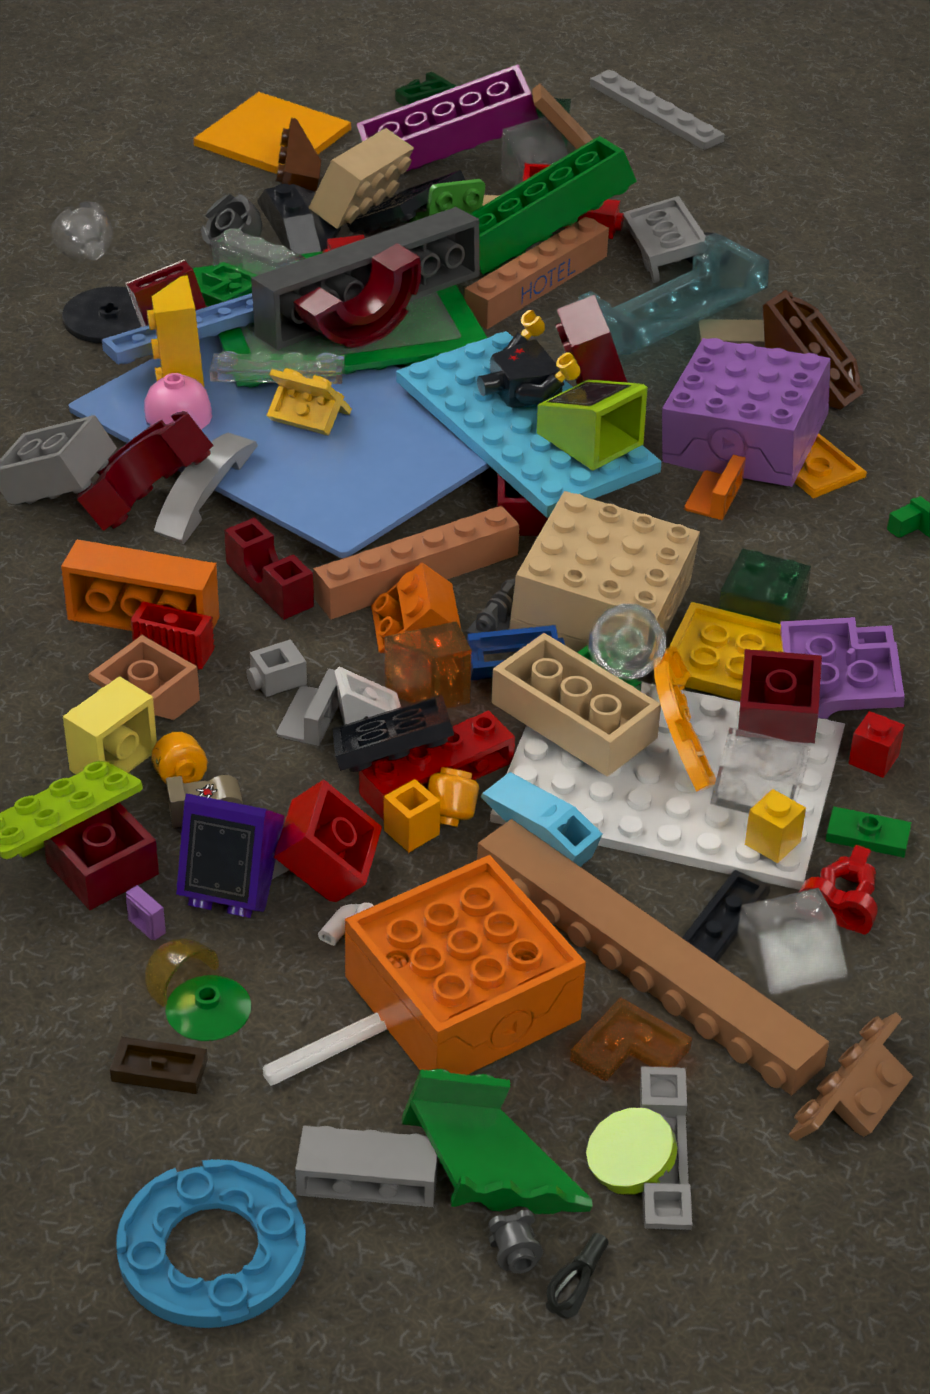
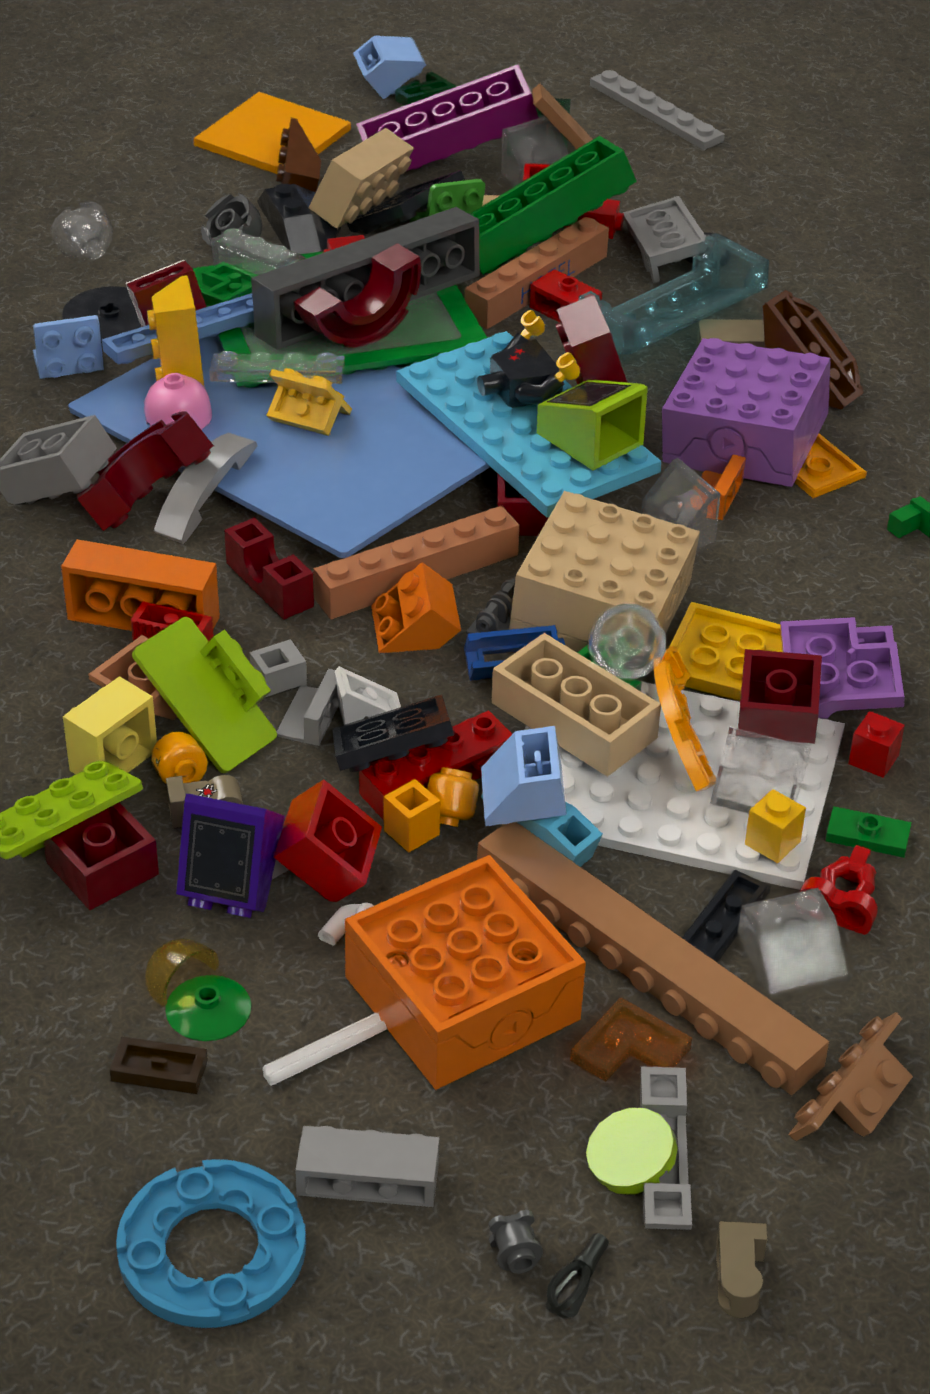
(68, 347): none -> light blue bracket
(145, 913): medium lavender tile -> none
(209, 690): none -> lime bracket
(389, 62): none -> light blue slope
(429, 664): clear orange slope -> none
(484, 1149): green piece -> none
(524, 779): none -> light blue slope
(556, 291): none -> red brick
(687, 500): none -> clear slope
(737, 1277): none -> dark tan leg
(765, 587): clear green brick -> none

